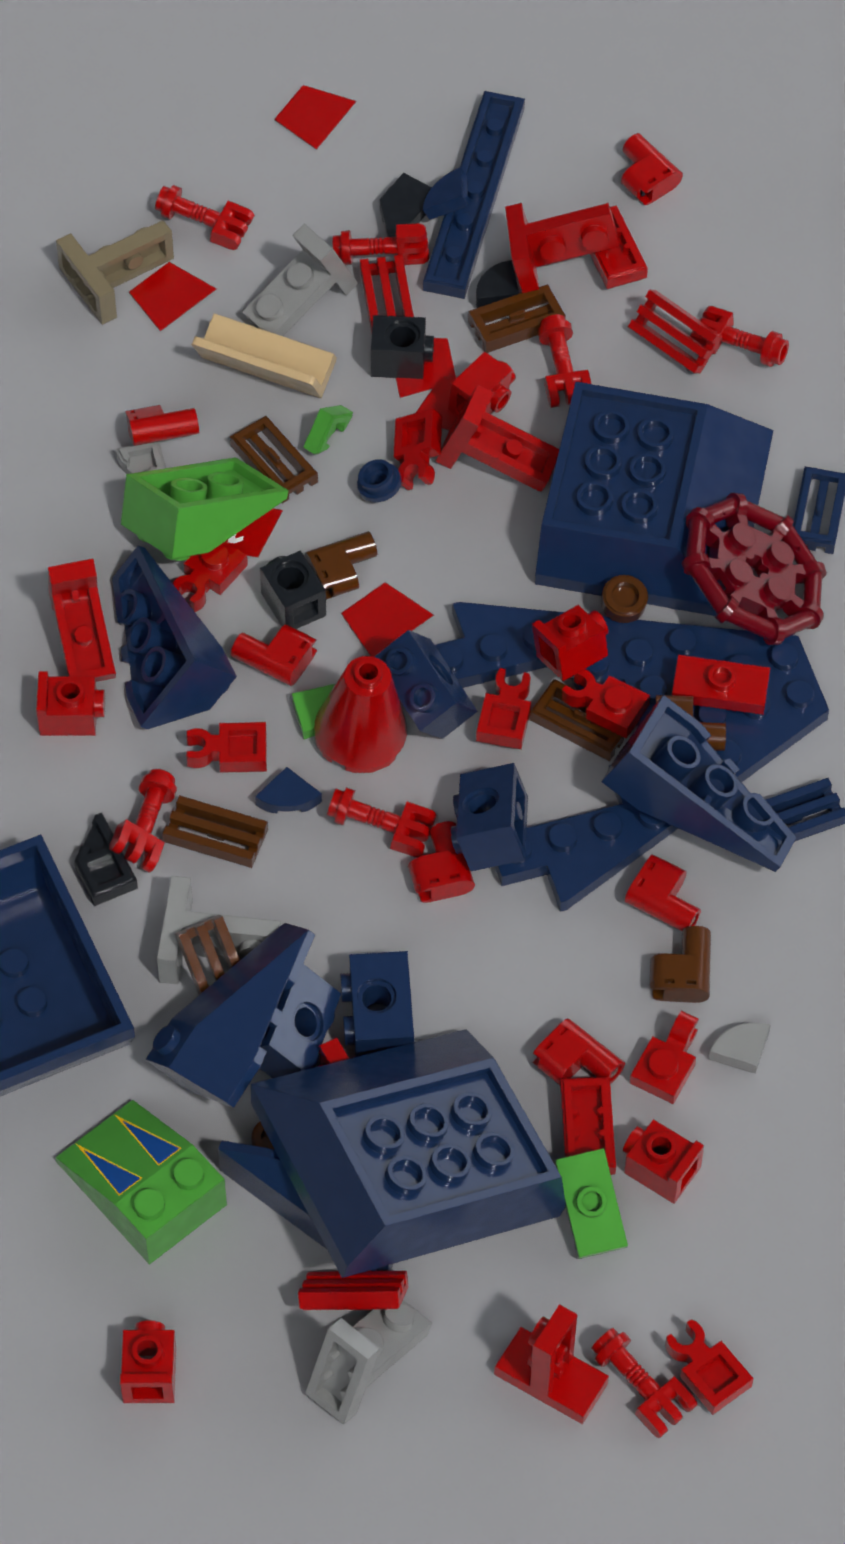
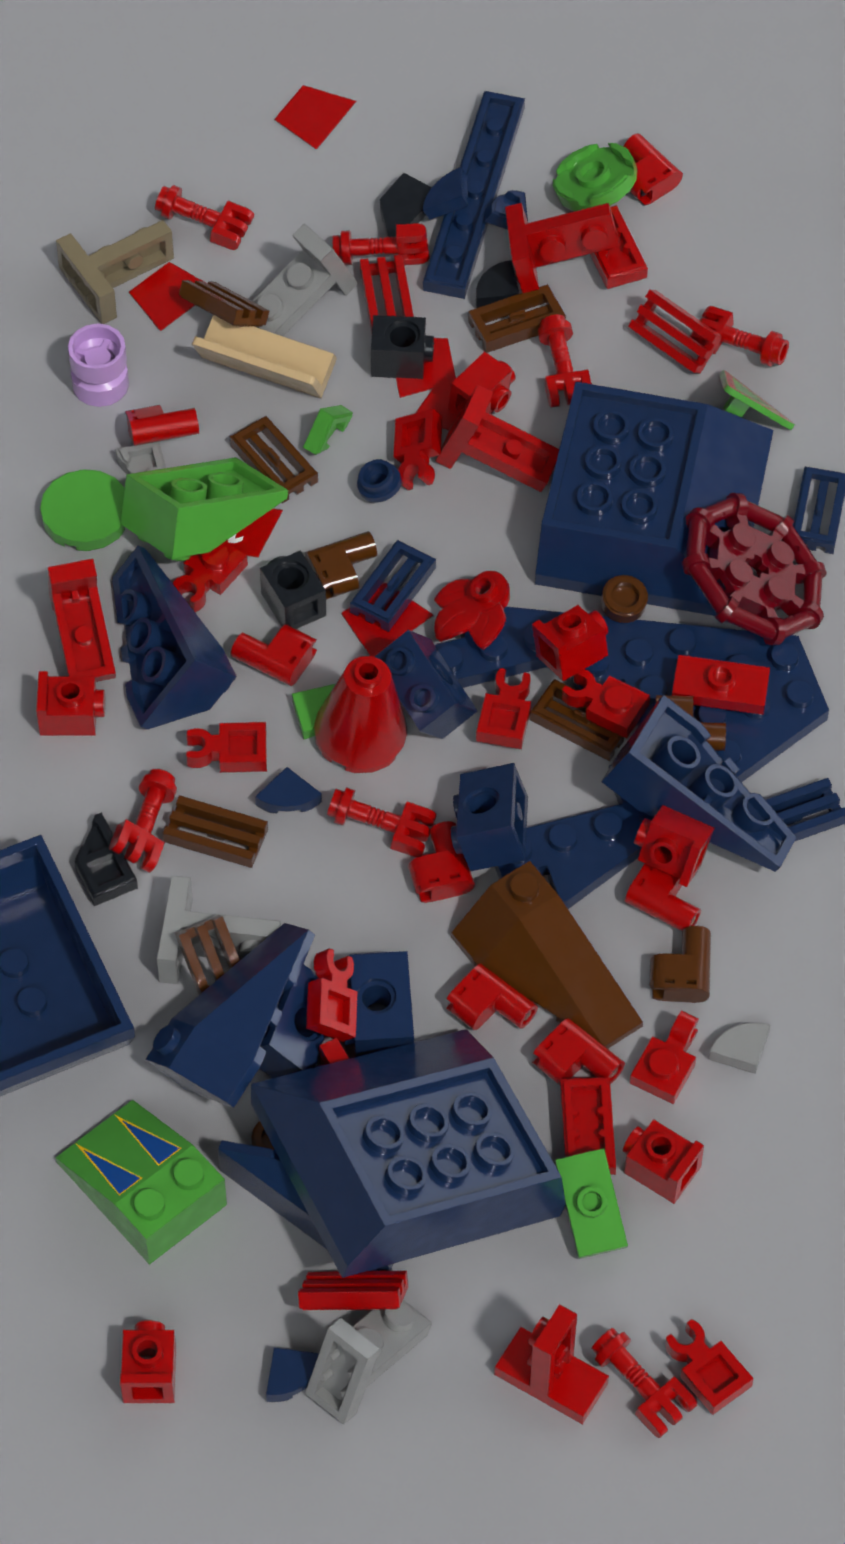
(83, 509): none -> bright green tile
(98, 365): none -> lavender wheel
(224, 303): none -> reddish brown tile
(289, 1373): none -> dark blue tile
(330, 1002): none -> red plate
(376, 611): none -> dark blue tile
(471, 609): none -> red plate
(483, 994): none -> red piece
(495, 212): none -> dark blue tile
(540, 950): none -> reddish brown wedge
(595, 176): none -> bright green tile
(674, 843): none -> red brick
(743, 398): none -> bright green piece

